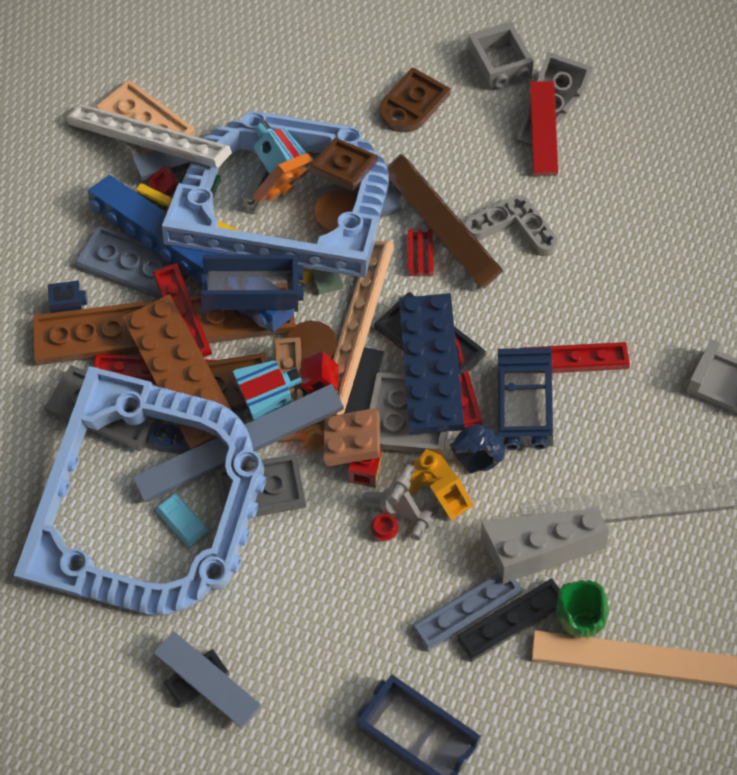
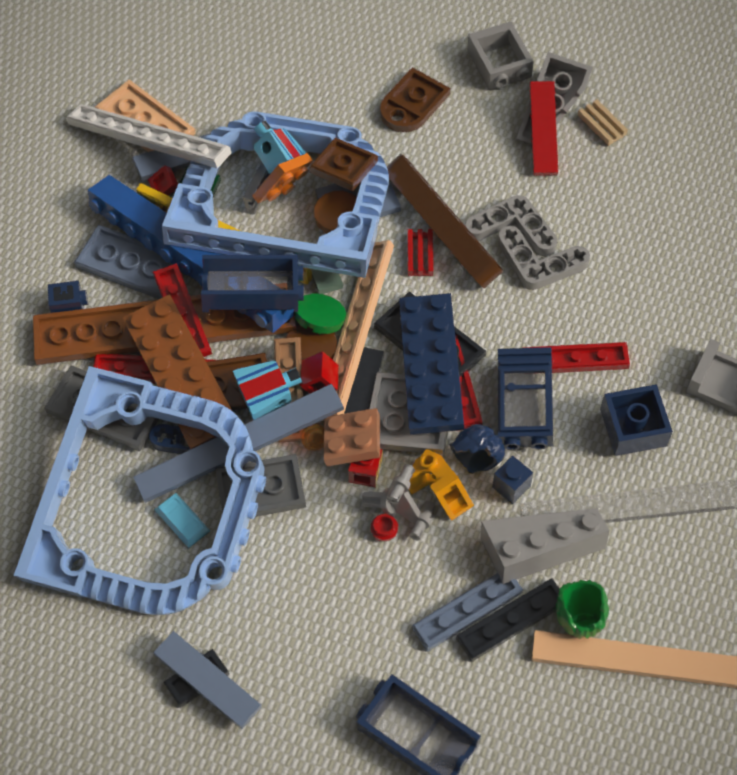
(320, 313): none -> green tile
(512, 479): none -> dark blue brick
(535, 267): none -> light grey beam
(605, 119): none -> tan tile
(636, 420): none -> dark blue brick

